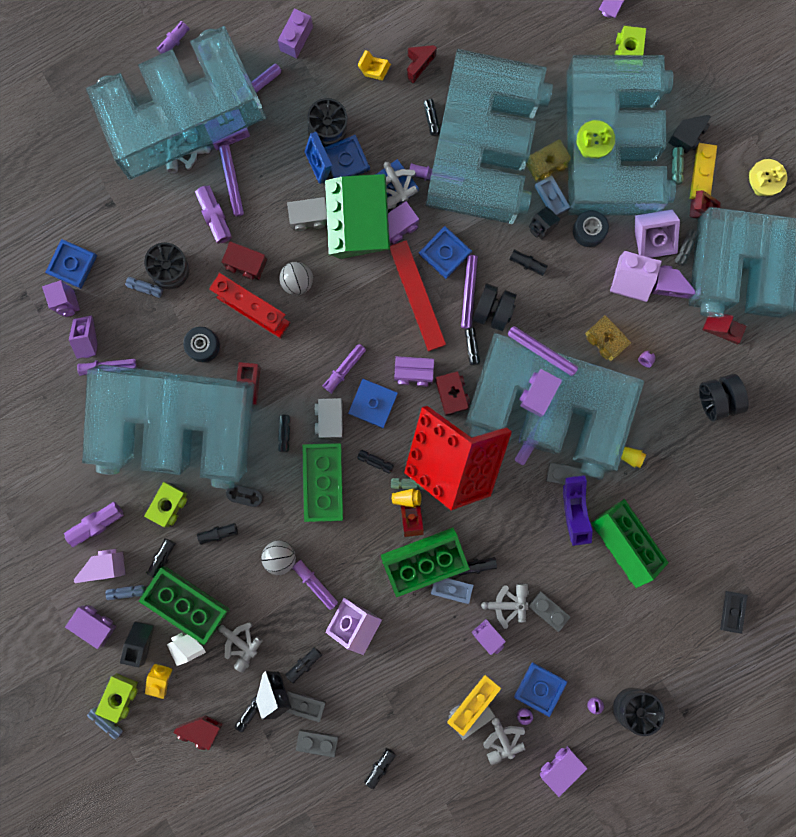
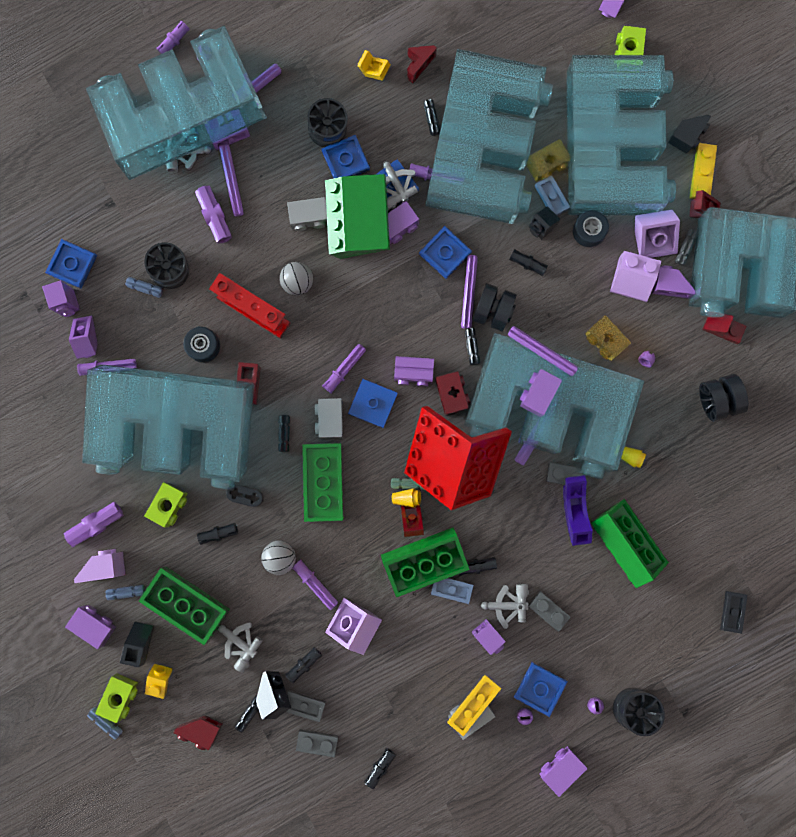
(161, 557): black pin -> none
(184, 648): white slope -> none
(244, 261): dark red brick -> none
(295, 33): medium lavender brick -> none
(318, 158): blue plate -> none
(375, 461): black axle -> none
(417, 296): red tile -> none
(508, 749): light grey piece -> none
(586, 139): lime plate -> none
(677, 165): sand green axle -> none
(759, 179): light yellow plate -> none

